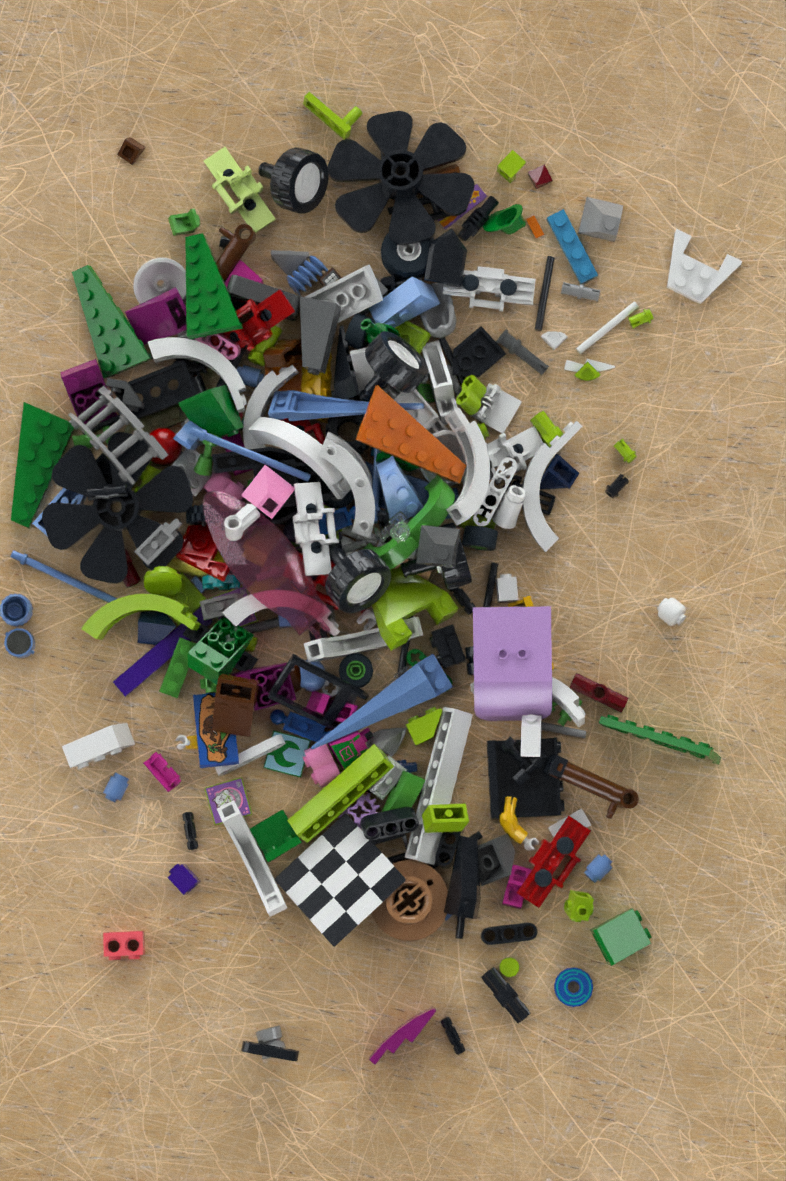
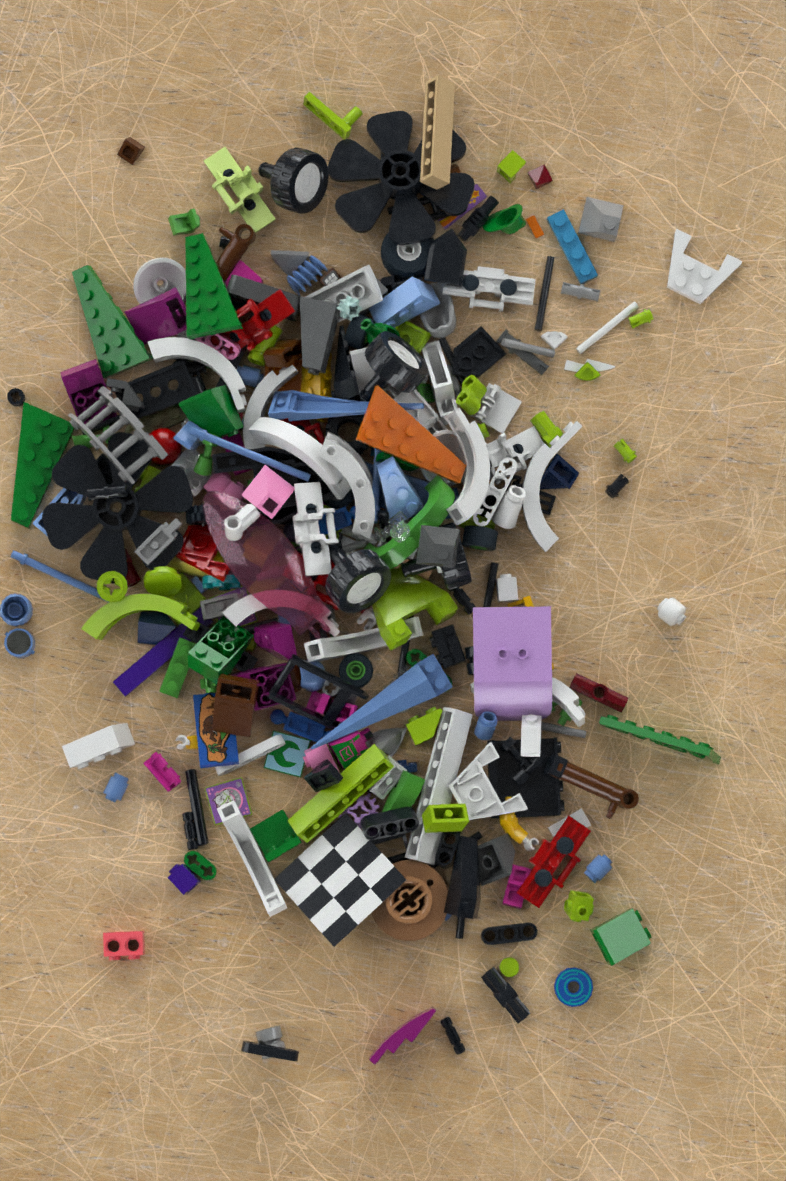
(11, 400): none -> black bush
(105, 592): none -> lime gear
(196, 806): none -> black axle
(197, 869): none -> green beam
(276, 639): none -> magenta slope
(323, 776): none -> black slope
(349, 308): none -> light aqua gear
(437, 132): none -> tan brick
(477, 792): none -> white wing
(486, 725): none -> medium blue brick
(528, 347): none -> light grey bar

